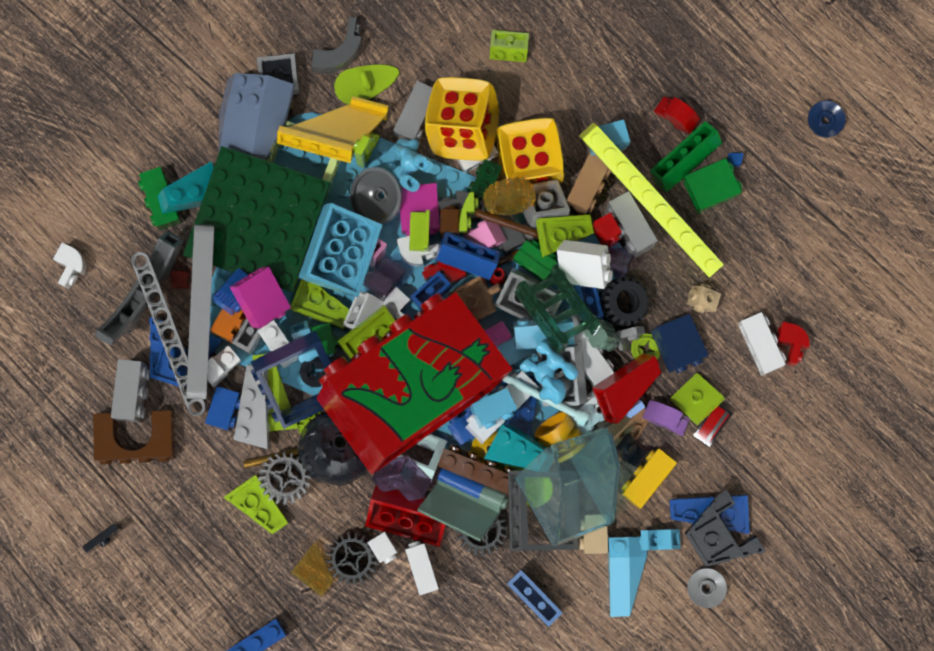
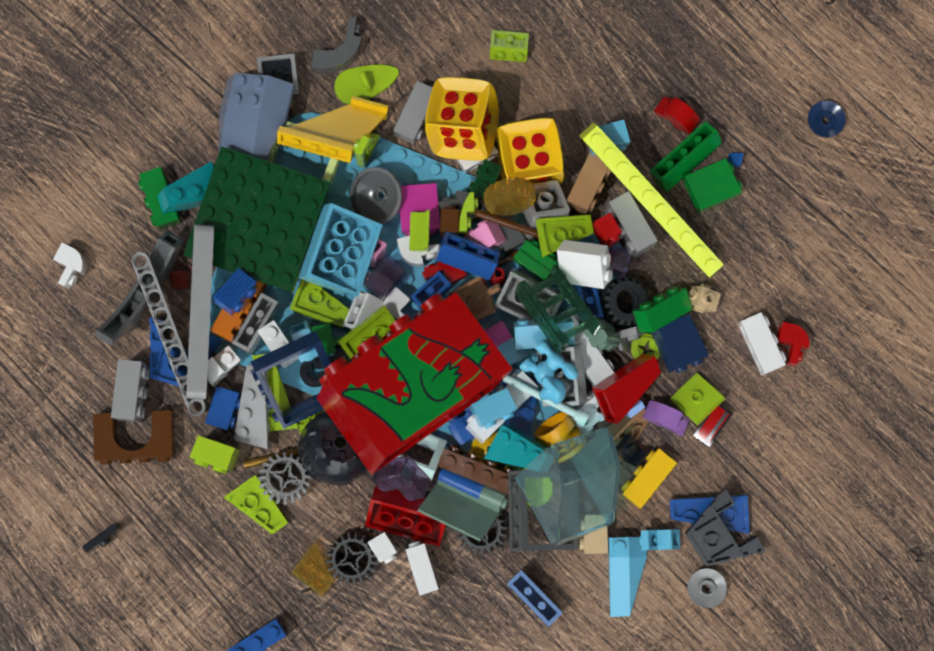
(214, 453): none -> lime brick
(260, 297): dark pink brick -> none
(410, 163): medium azure animal -> none
(662, 309): none -> green brick

